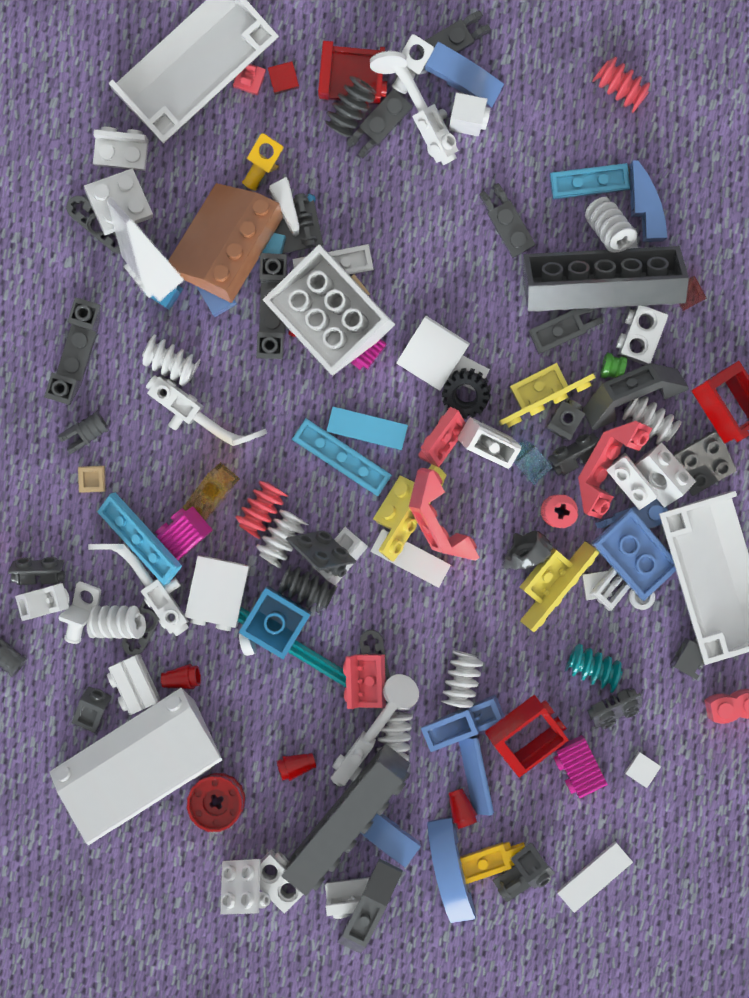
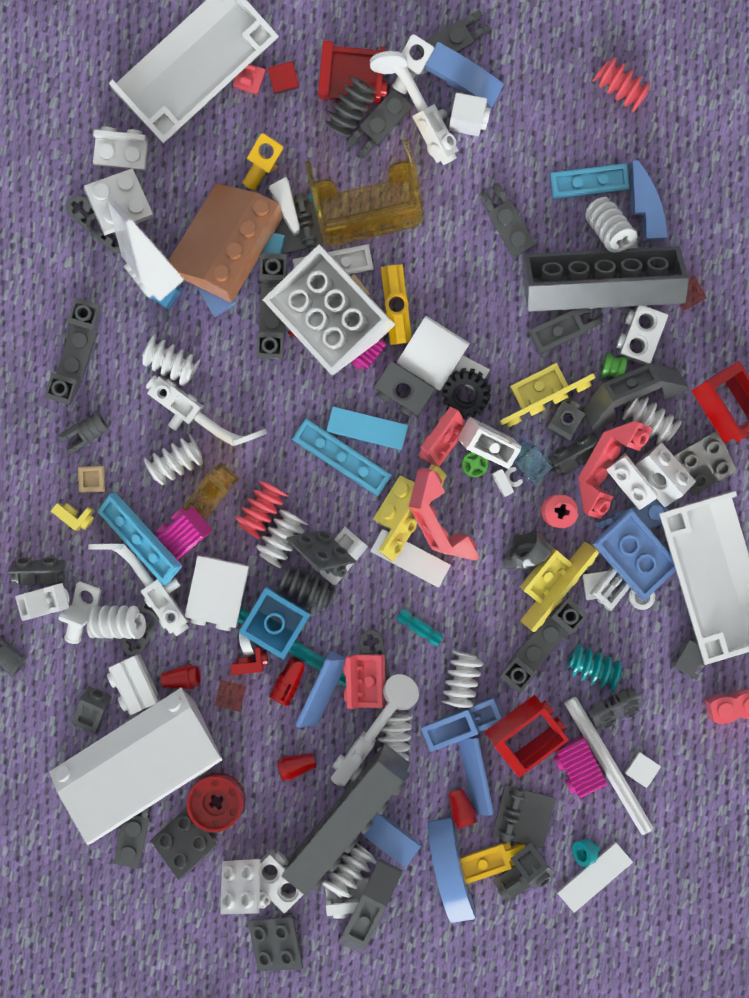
(68, 513): none -> light yellow bracket
(132, 840): none -> dark grey hinge
(174, 461): none -> white piece
(183, 844): none -> dark grey hinge
(230, 695): none -> clear red tile
(246, 665): none -> red bracket
(276, 943): none -> dark grey hinge
(288, 682): none -> red hinge
(321, 690): none -> medium blue slope
(349, 871): none -> white piece
(368, 209): none -> clear yellow windscreen
(394, 287): none -> yellow piece
(396, 375): none -> dark grey brick
(419, 627): none -> teal axle
(477, 466): none -> bright green wheel
(503, 481): none -> white tile
(523, 816): none -> dark grey hinge
(541, 643): none -> dark grey slope
(585, 852): none -> teal tile
(608, 765): none -> white axle

